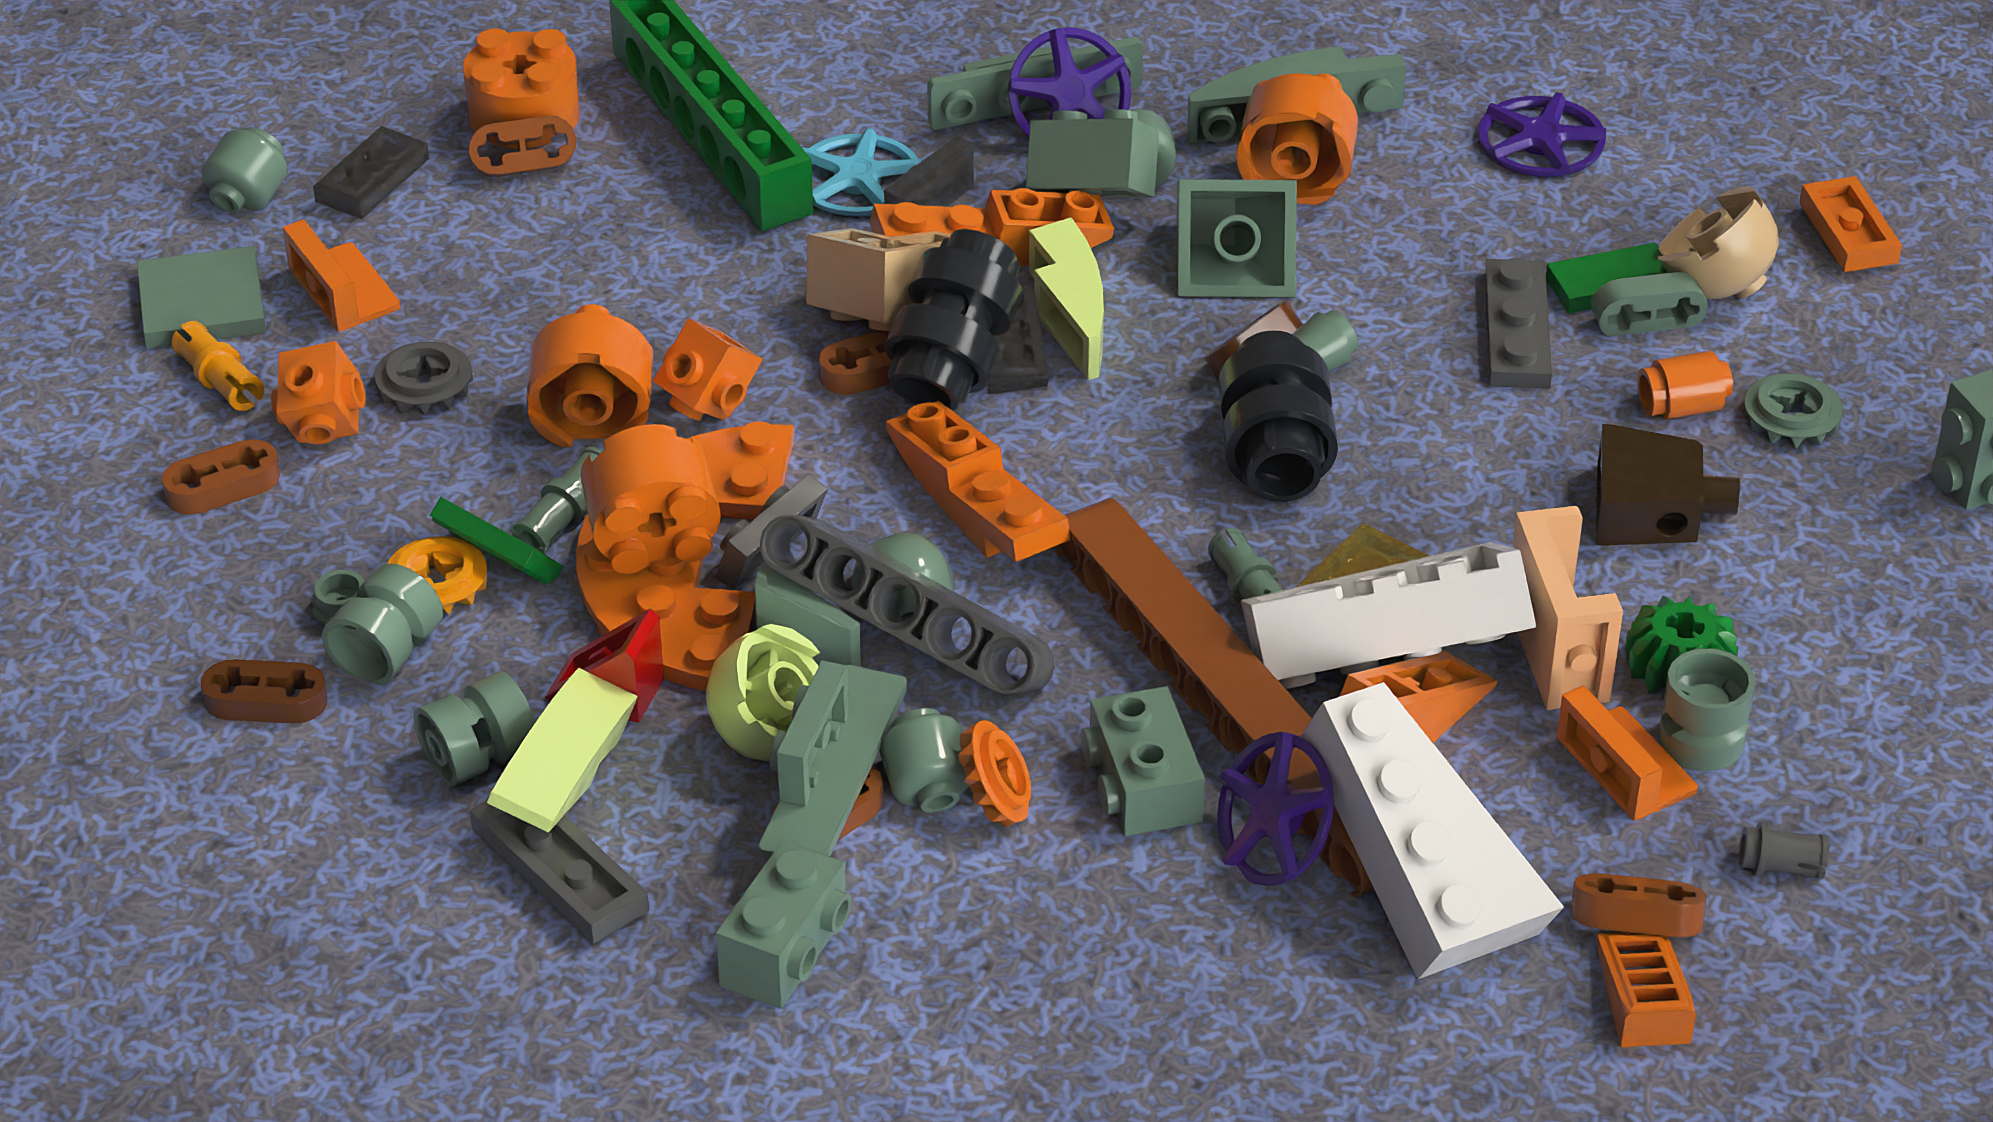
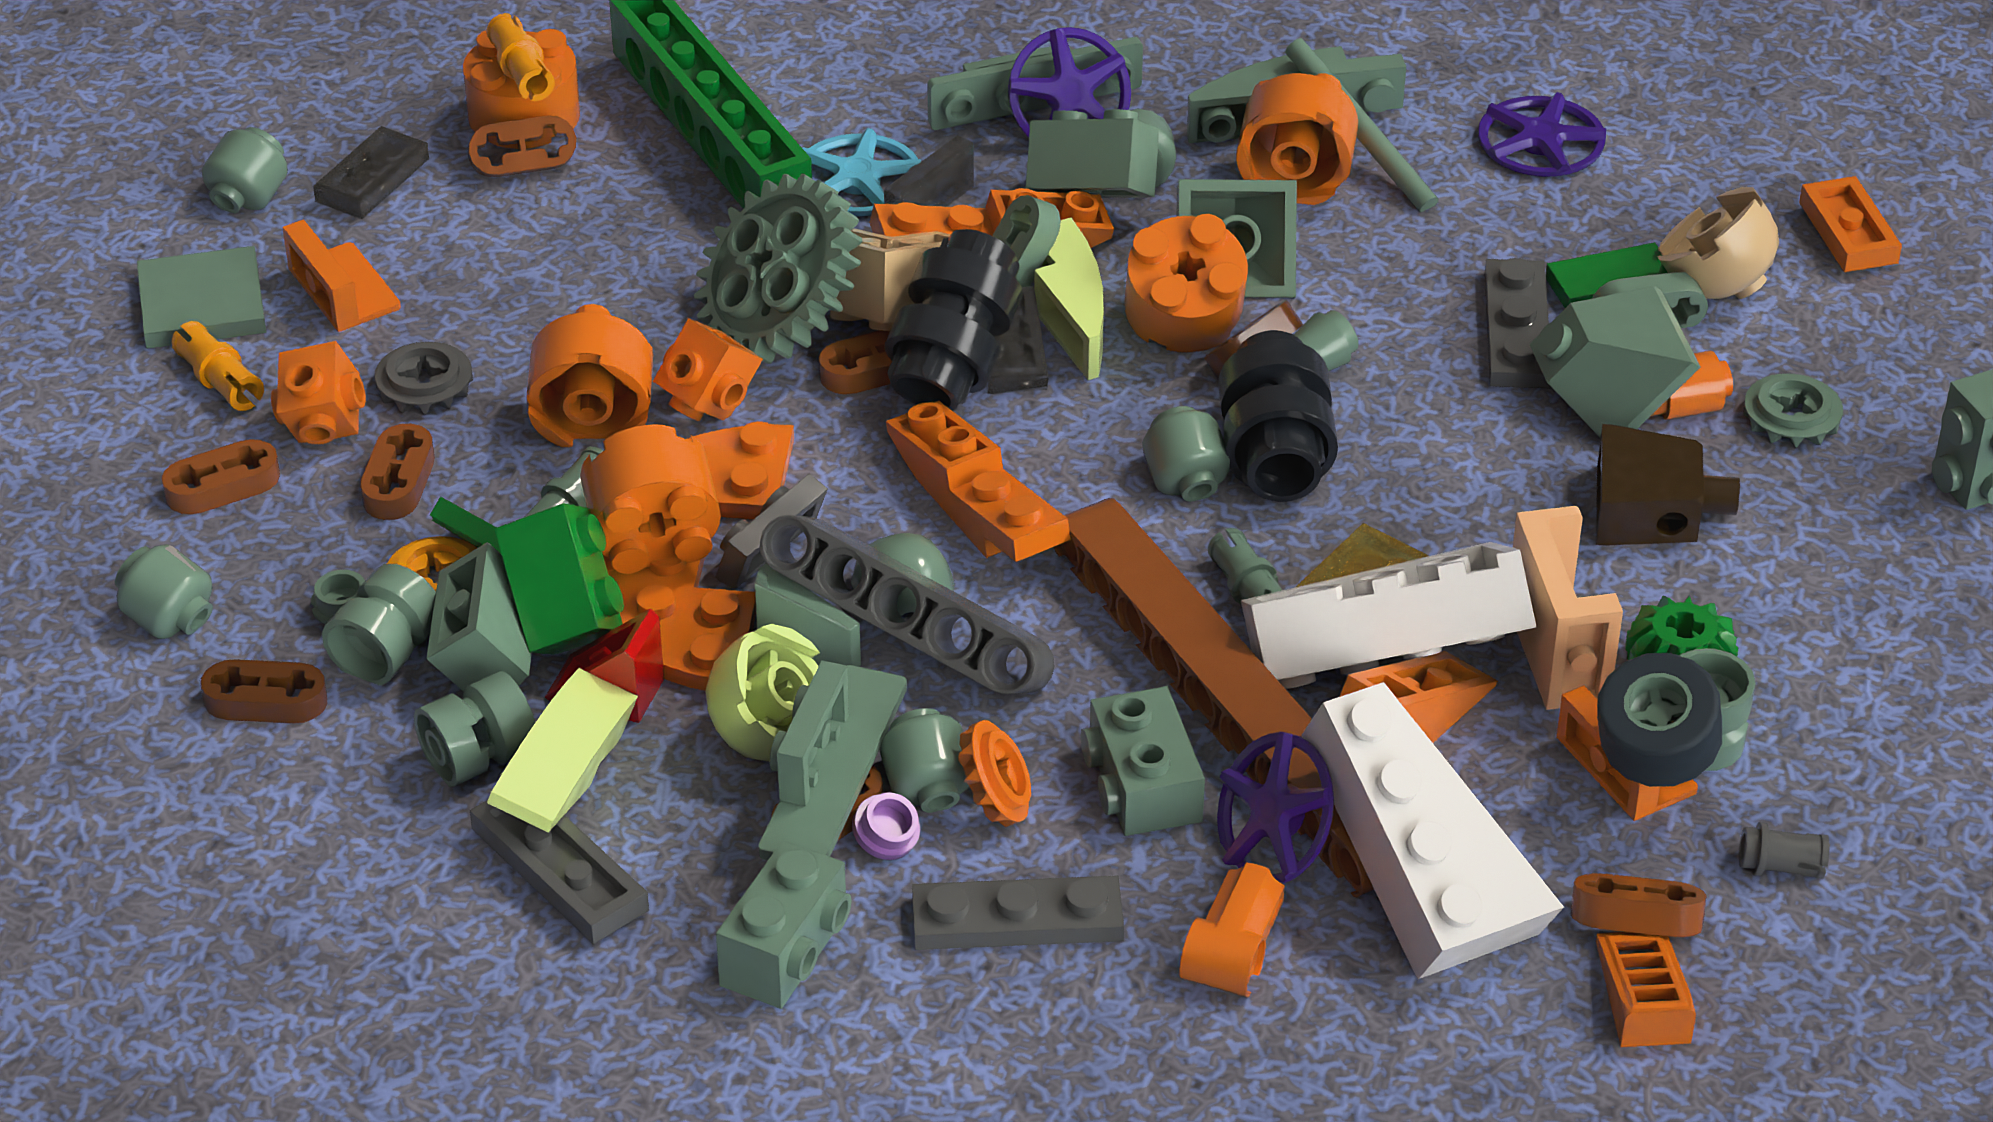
(164, 591): none -> sand green head
(385, 468): none -> dark orange beam
(477, 621): none -> sand green brick
(520, 57): none -> light orange pin
(560, 578): none -> green brick
(779, 266): none -> sand green gear
(886, 826): none -> medium lavender plate
(1017, 912): none -> dark grey plate
(1029, 241): none -> sand green beam
(1185, 283): none -> orange brick
(1186, 453): none -> sand green head
(1233, 936): none -> orange piece
(1370, 135): none -> sand green bar
(1615, 357): none -> sand green slope
(1660, 719): none -> black wheel

